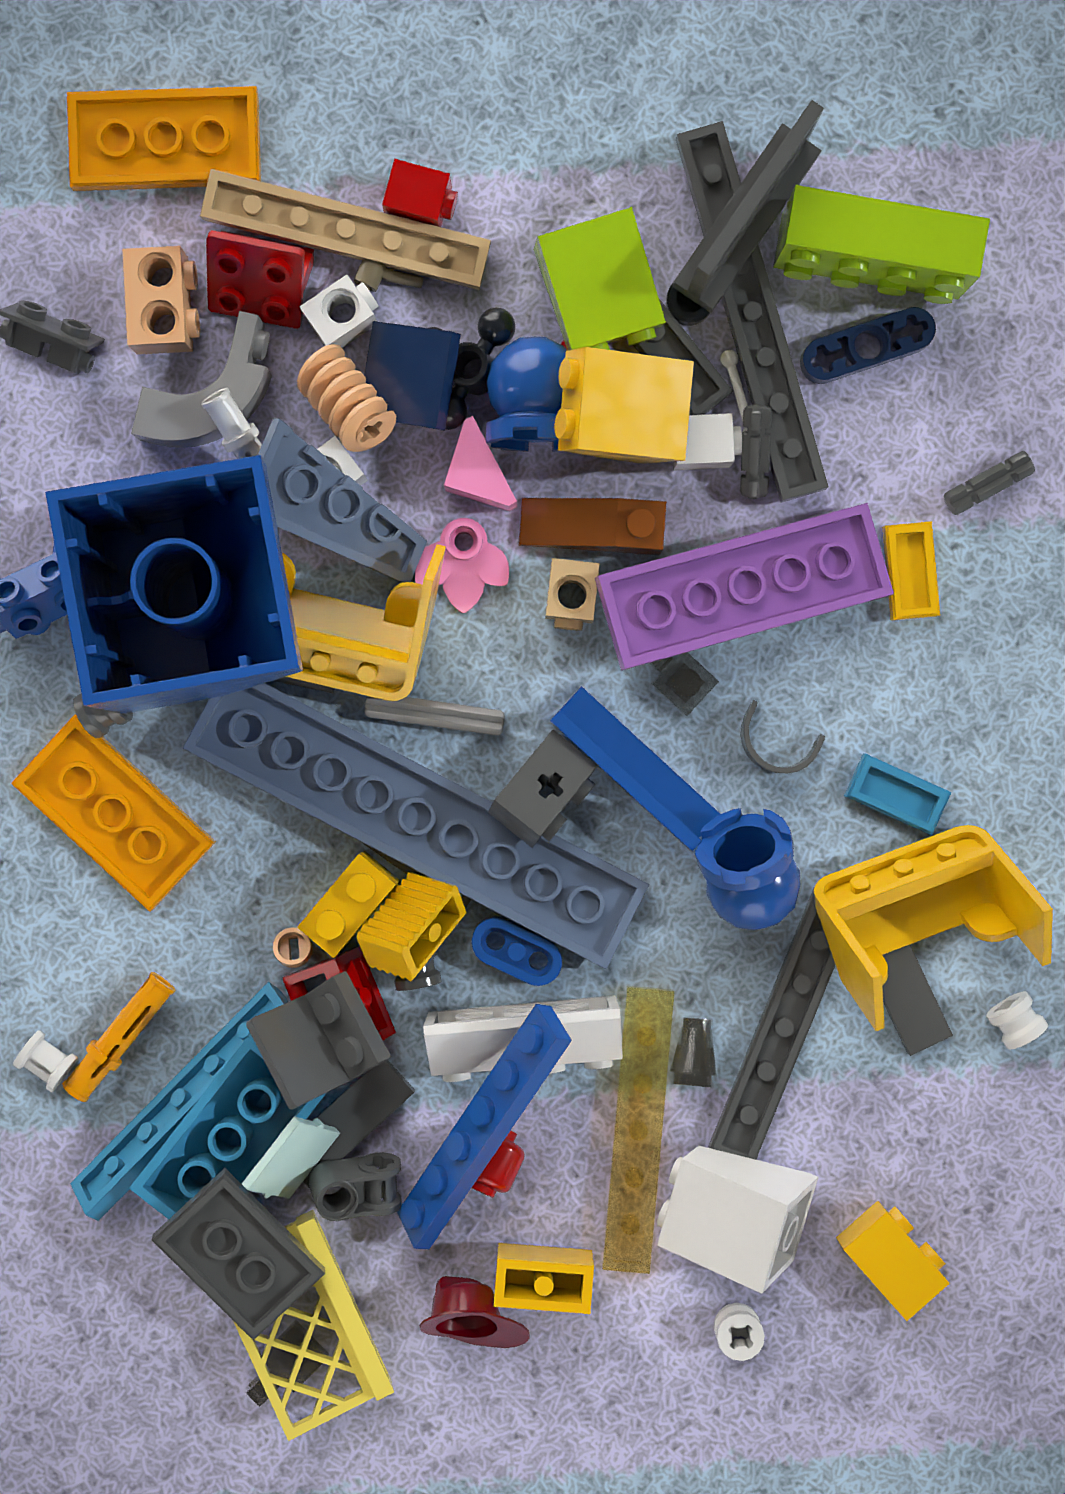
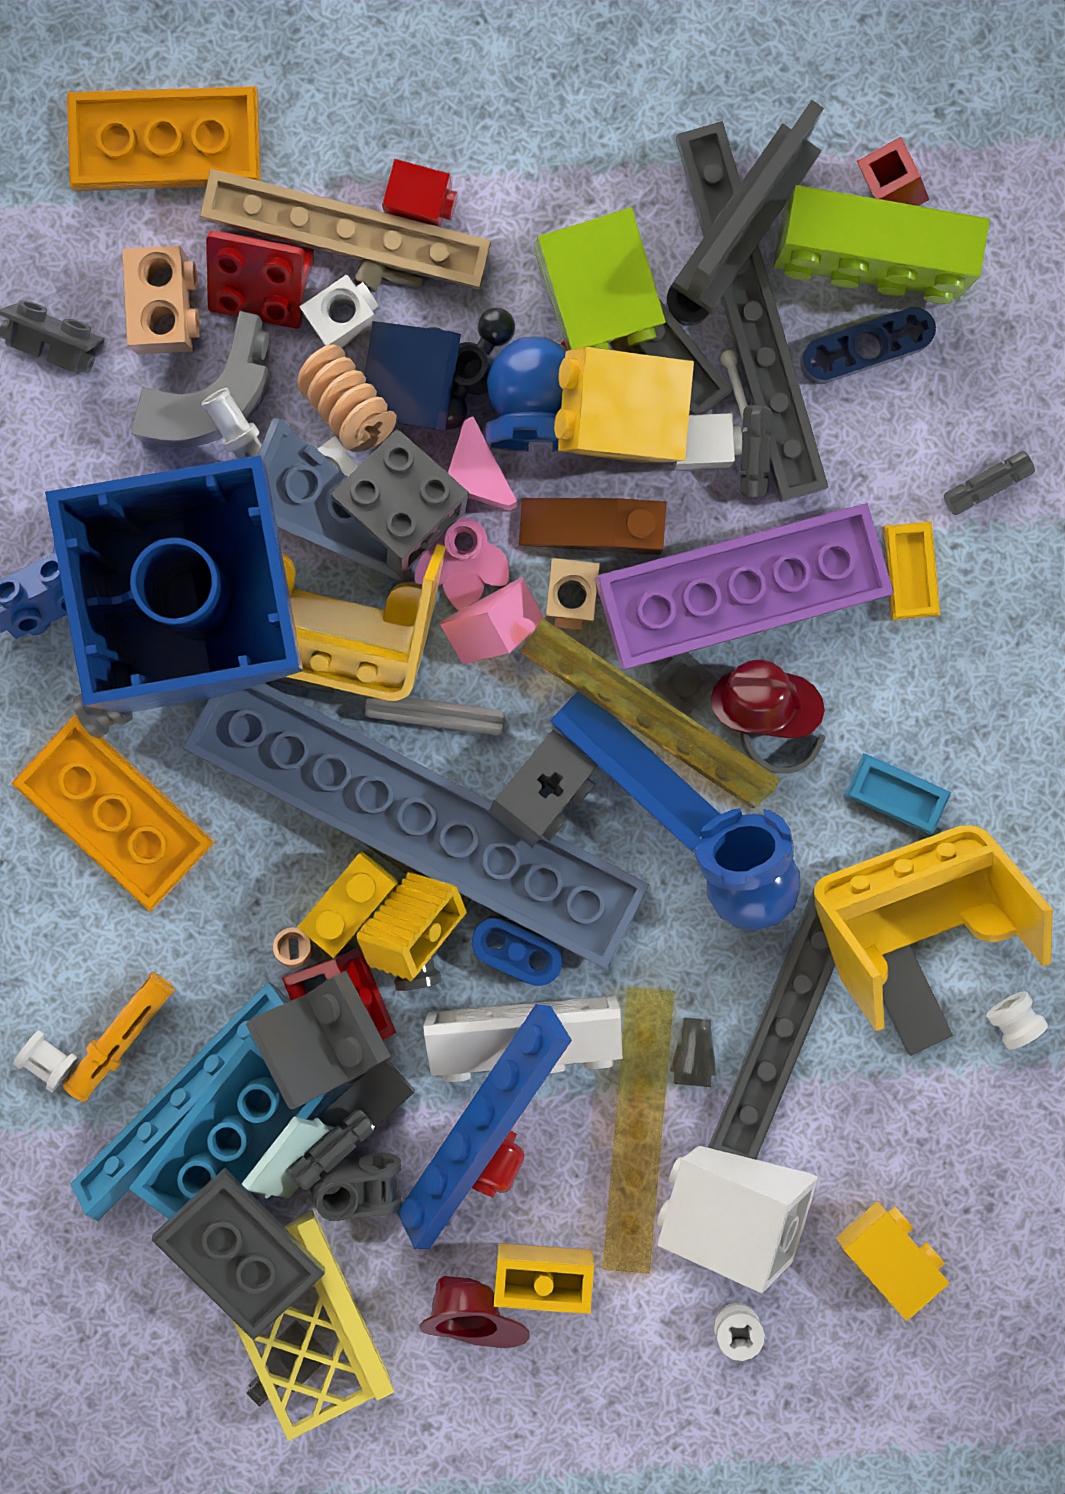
(331, 1149): none -> dark grey axle
(402, 499): none -> dark grey bracket
(493, 623): none -> bright pink slope
(649, 714): none -> clear yellow tile
(767, 701): none -> dark red piece
(893, 175): none -> red brick

